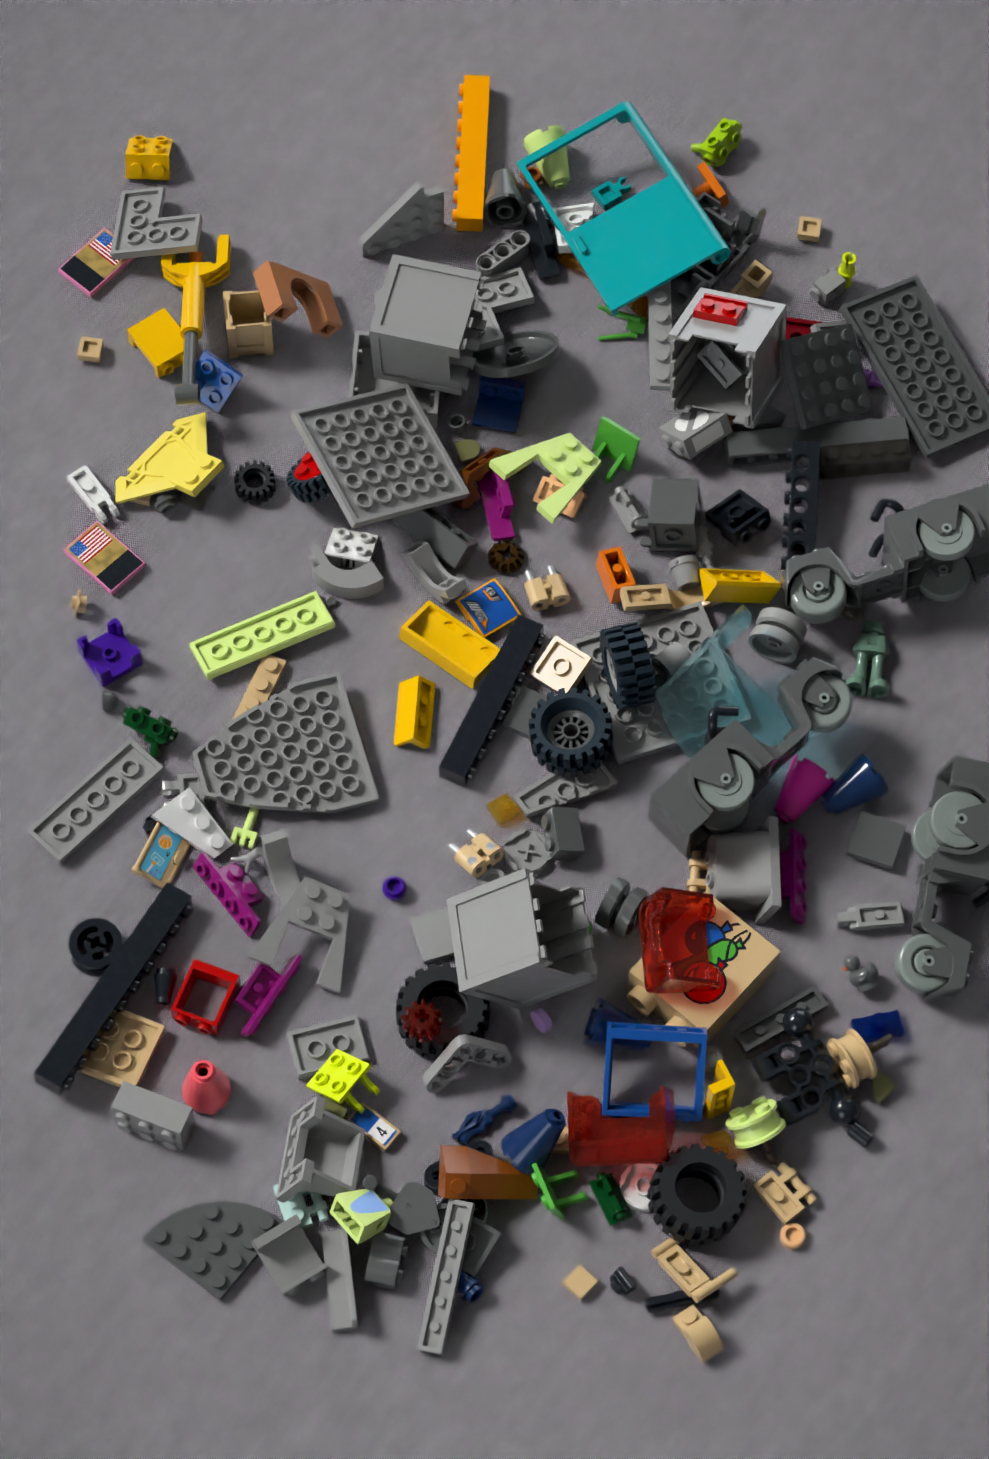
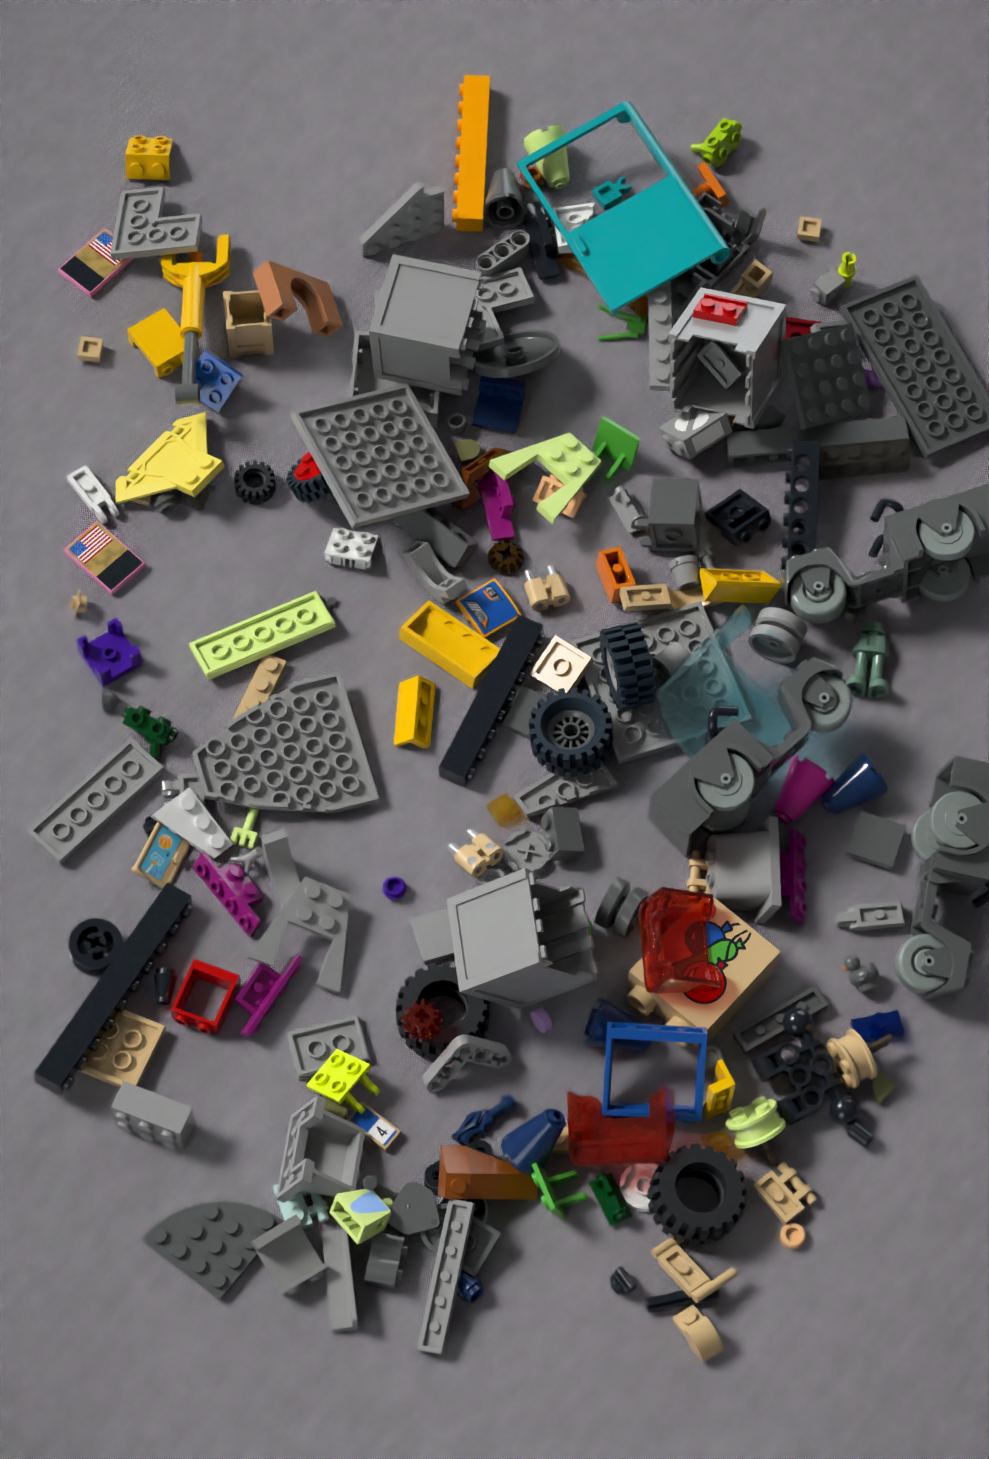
(206, 1088): coral cone -> none
(344, 583): light grey arch -> none
(580, 1282): tan tile -> none

